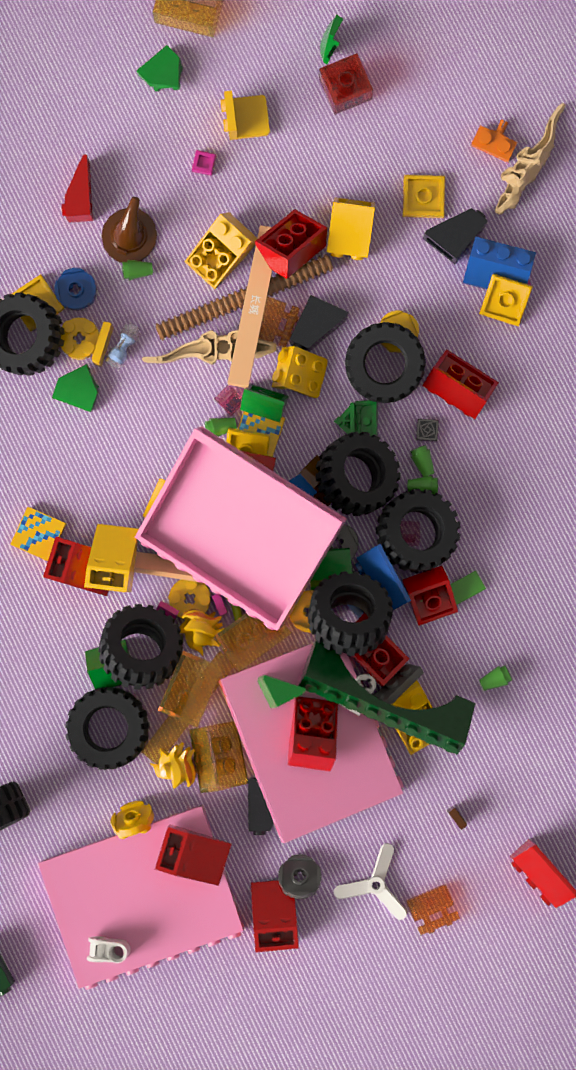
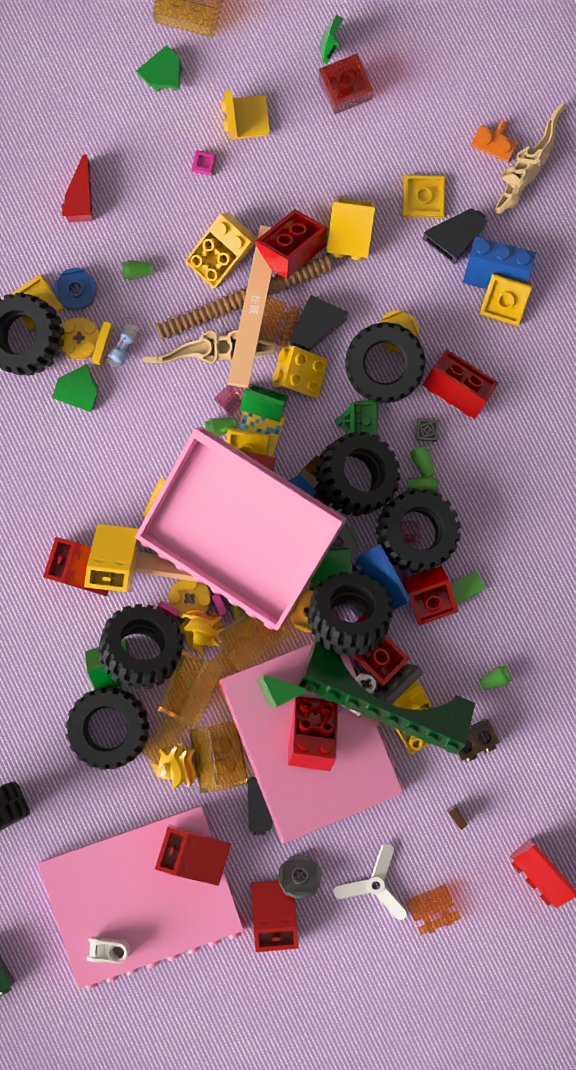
(37, 533): tile -> none
(126, 826): yellow plate -> none
(129, 233): reddish brown piece -> none
(476, 745): none -> dark brown brick

